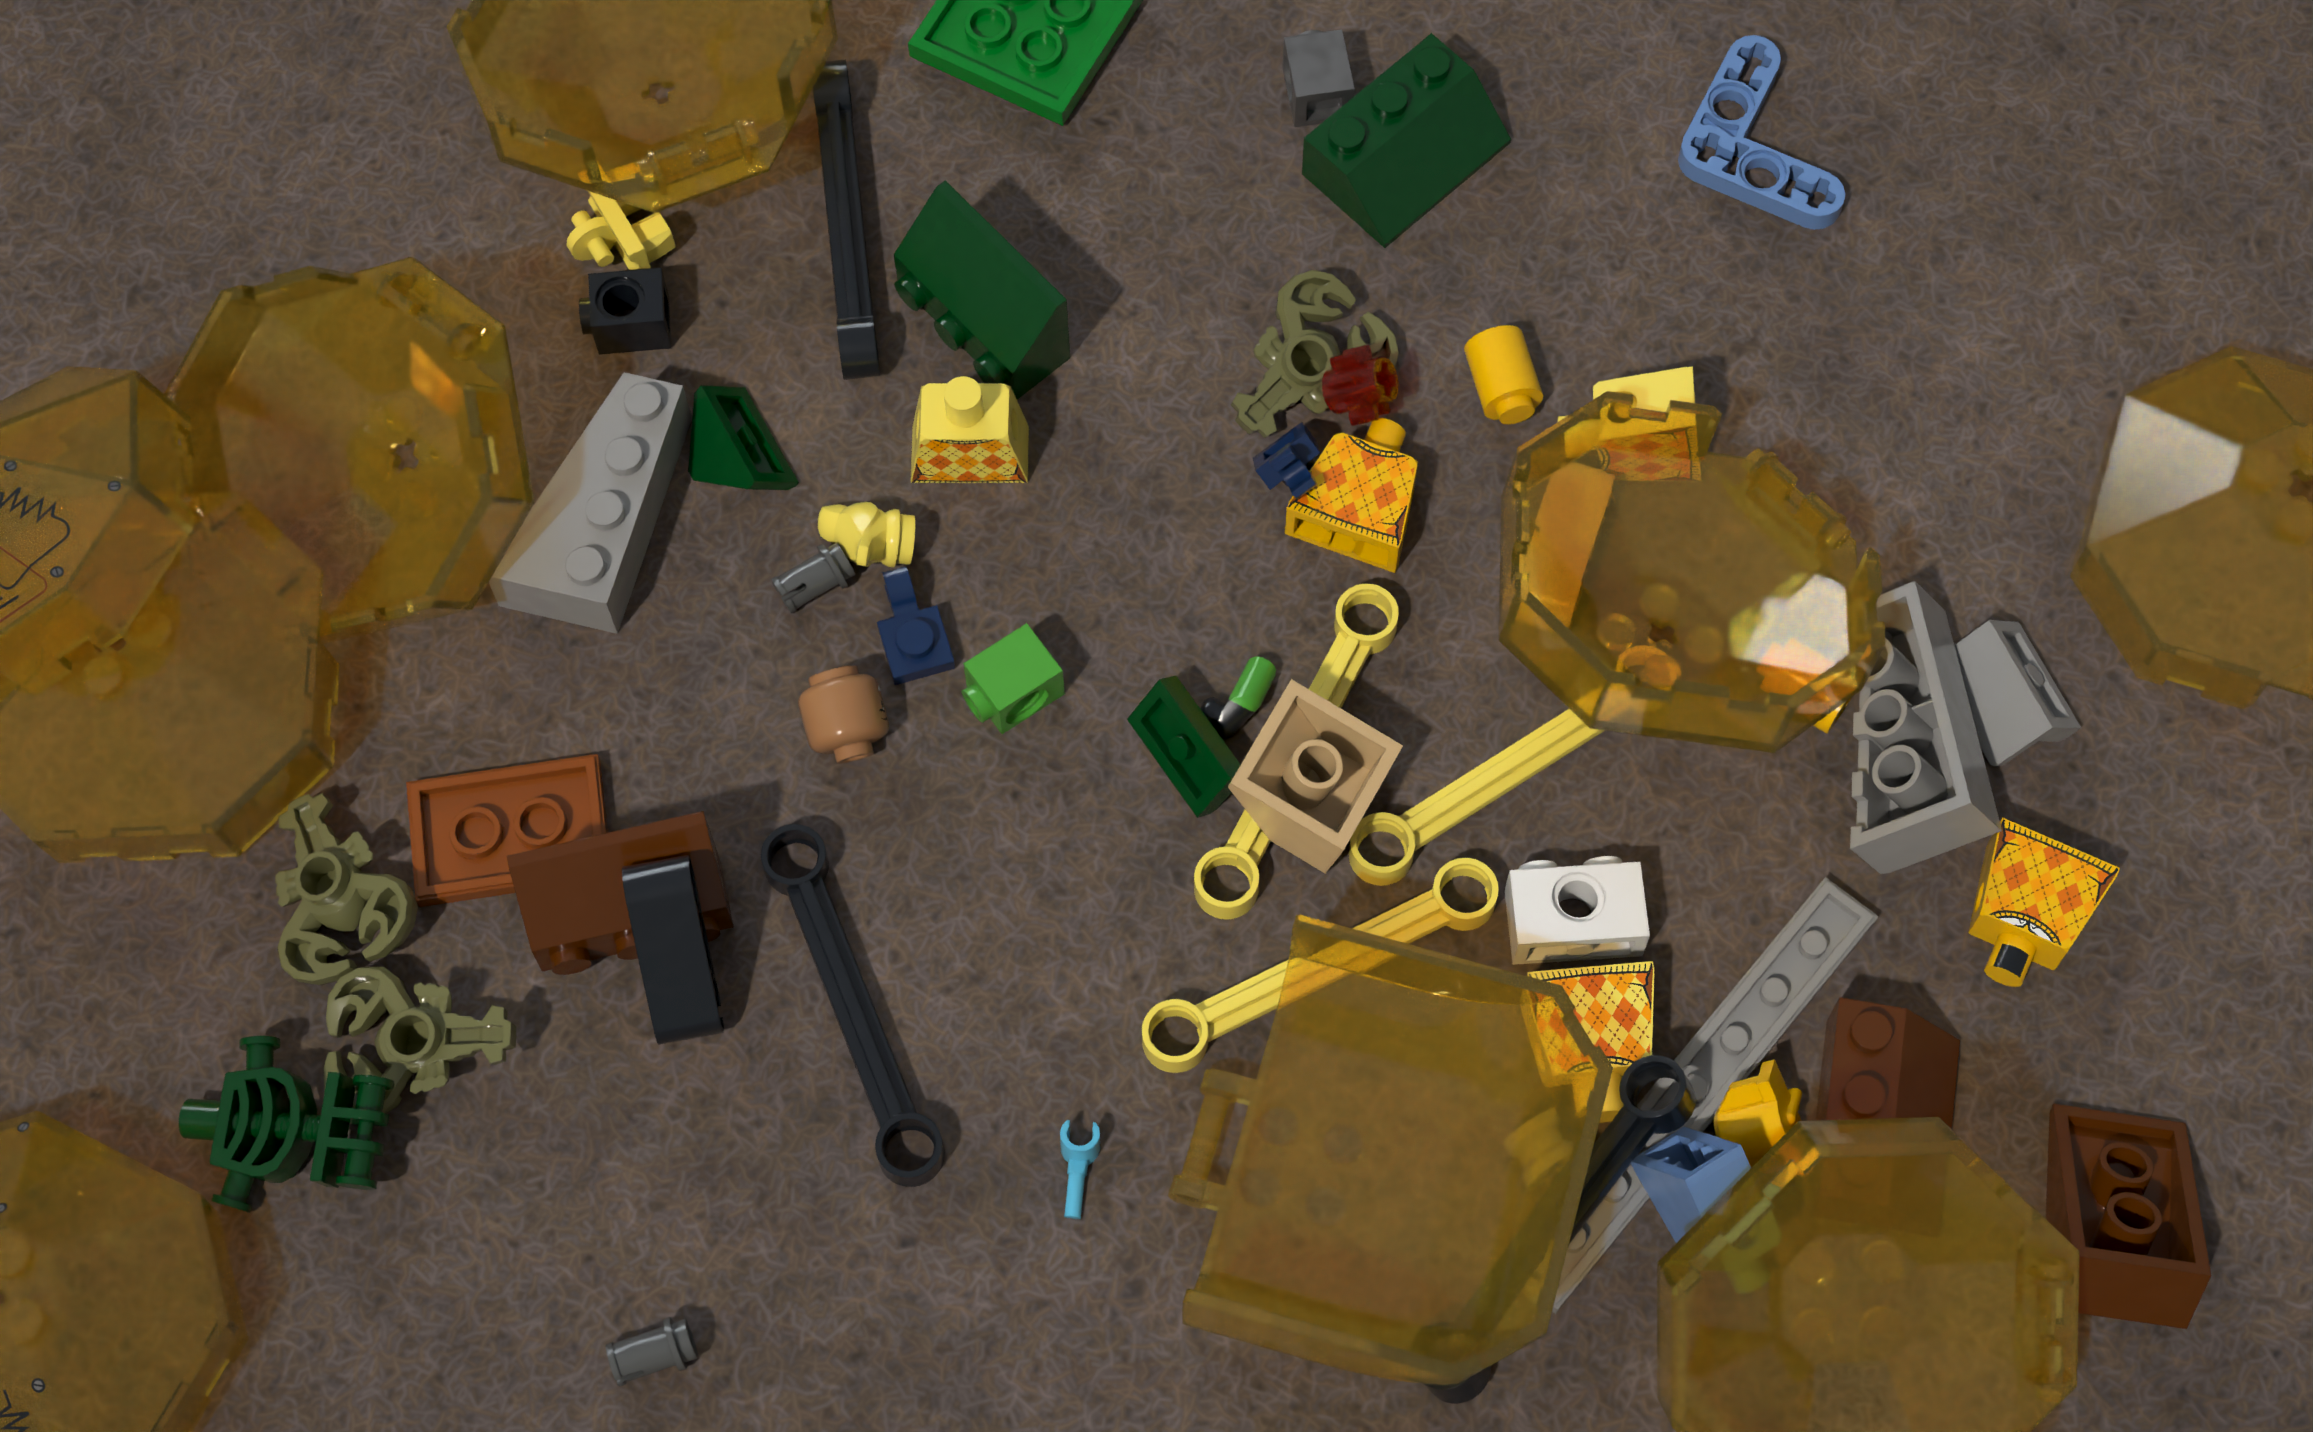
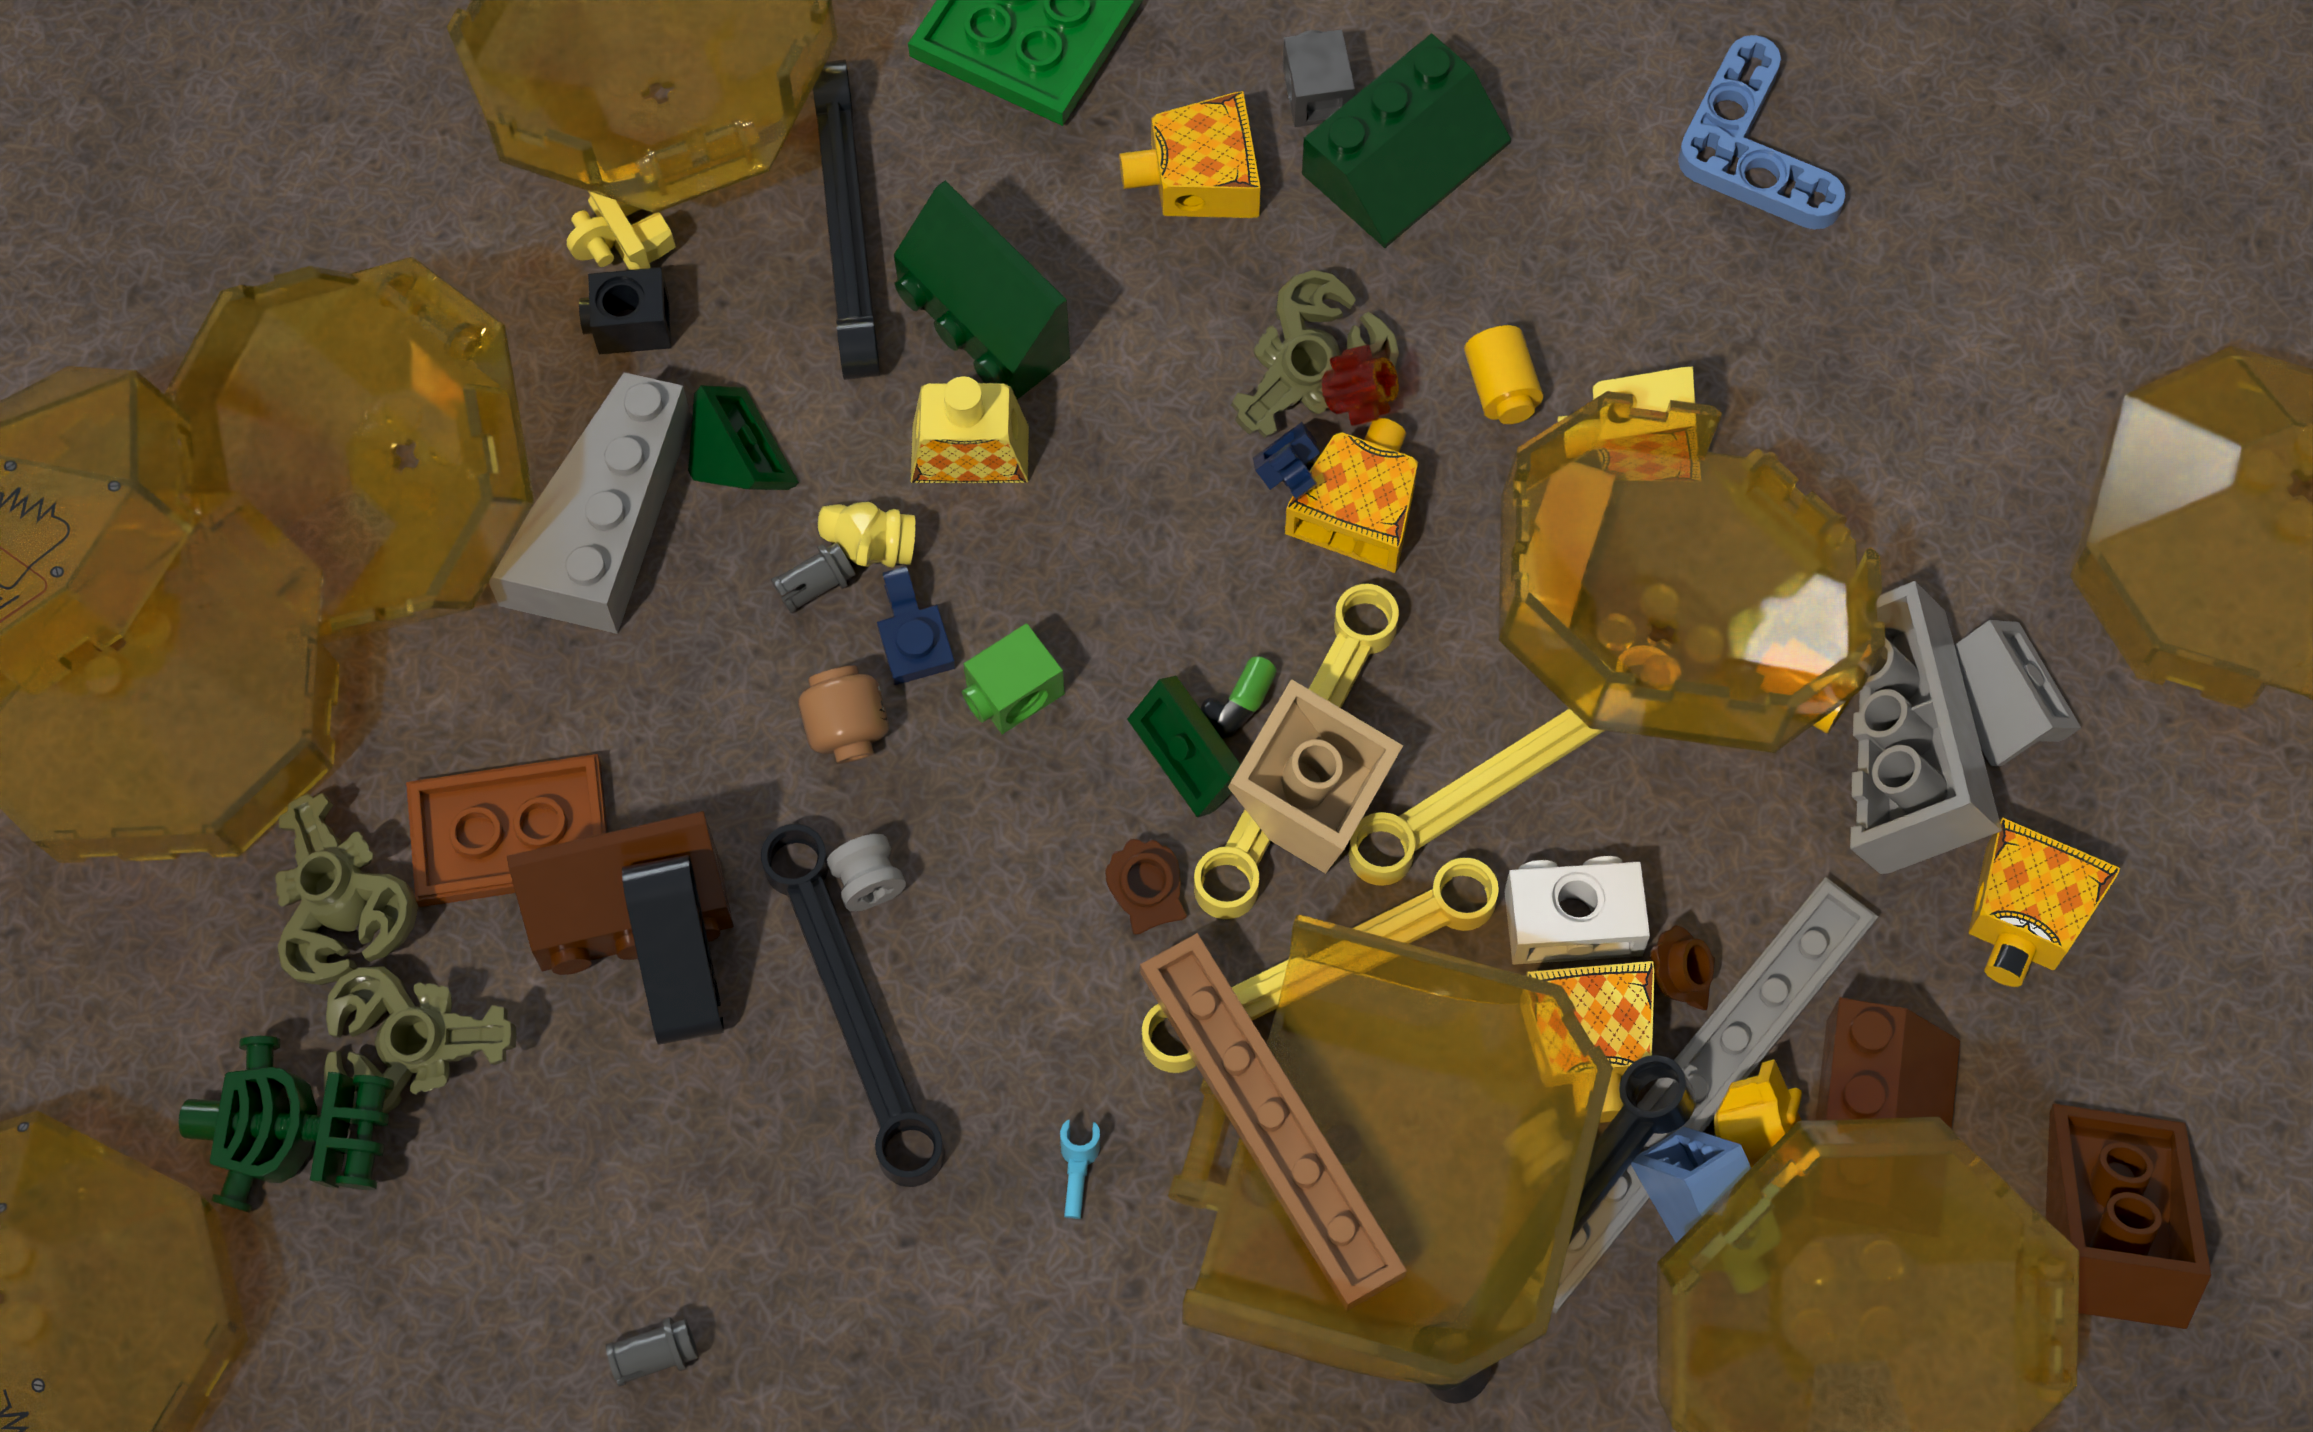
(866, 872): none -> light grey wheel
(1146, 884): none -> reddish brown animal
(1199, 160): none -> yellow torso
(1273, 1122): none -> medium nougat plate
(1683, 967): none -> reddish brown animal

